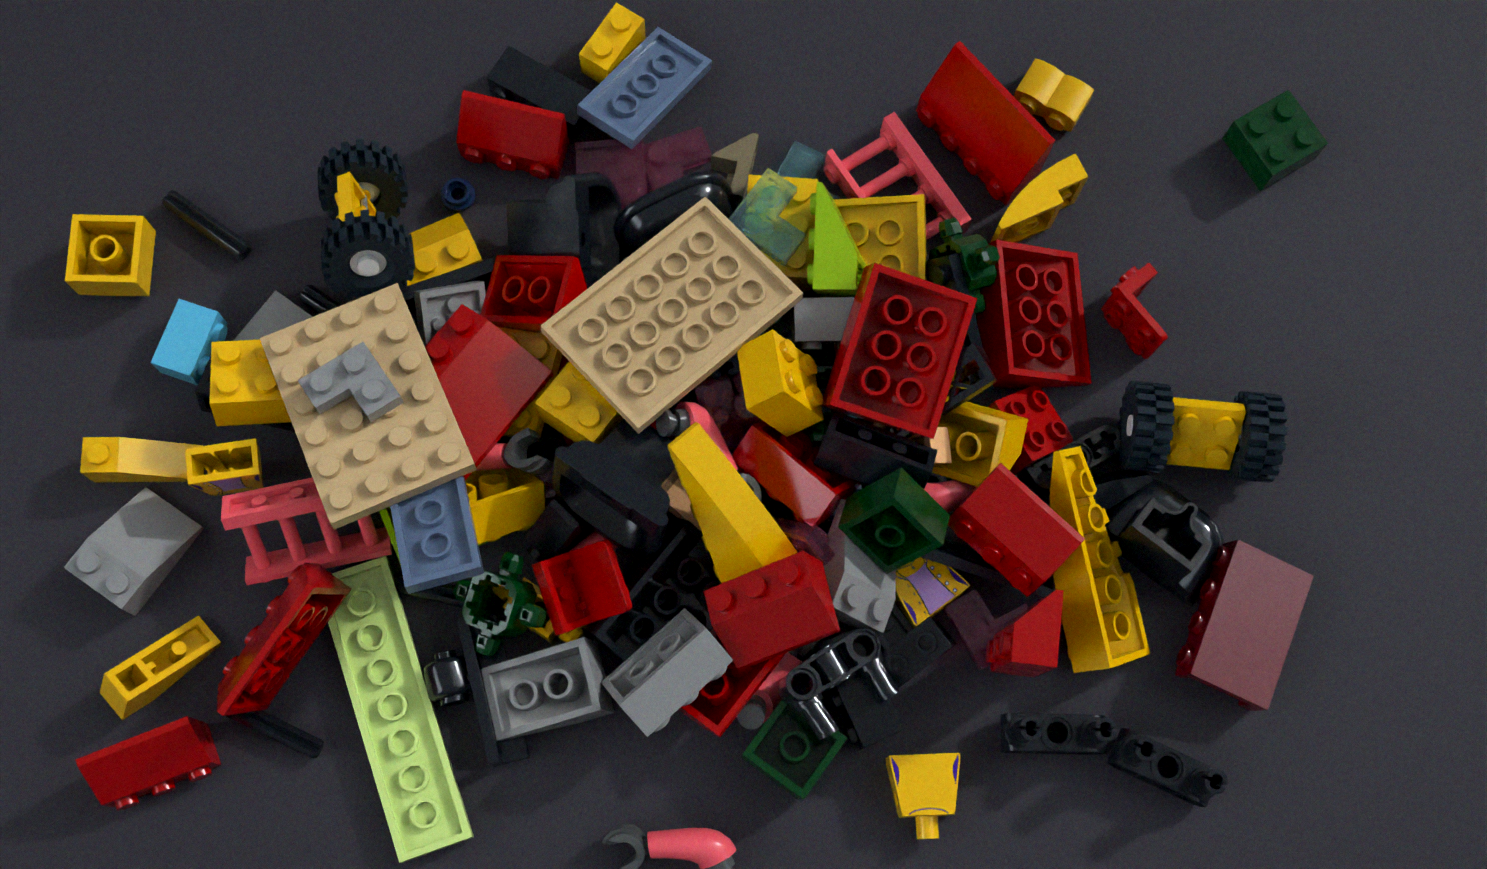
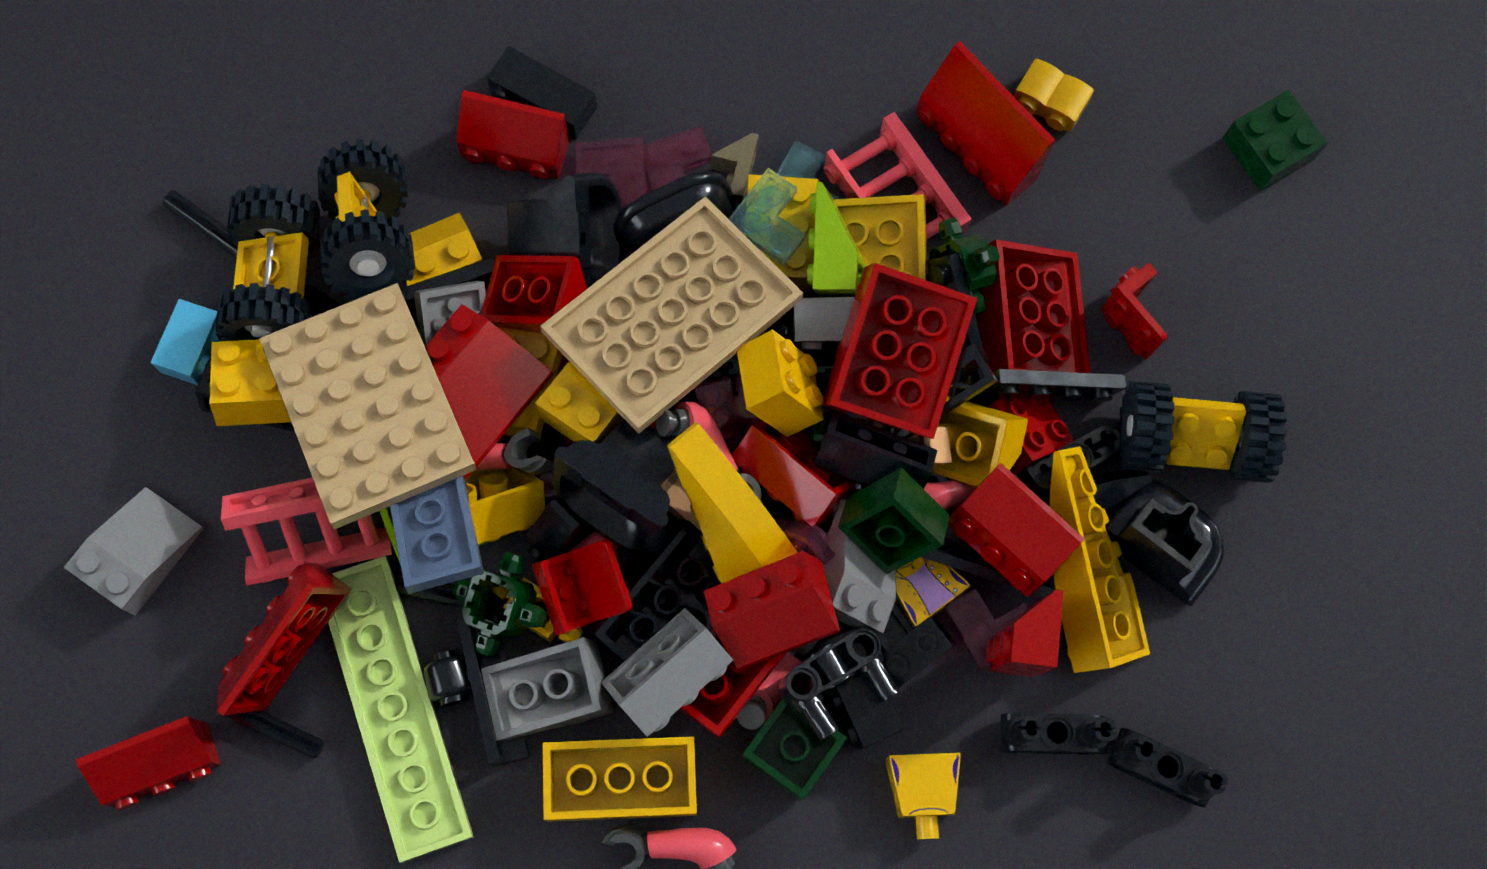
(110, 255): yellow brick -> none
(133, 460): yellow slope -> none
(157, 667): yellow slope -> none
(229, 465): yellow torso -> none
(273, 243): none -> black plate
(352, 374): light grey plate -> none
(458, 185): dark blue plate -> none
(612, 42): yellow brick -> none
(619, 779): none -> yellow brick
(644, 87): sand blue plate -> none
(1041, 201): yellow slope -> none
(1045, 384): none -> black plate
(1244, 624): dark red panel -> none

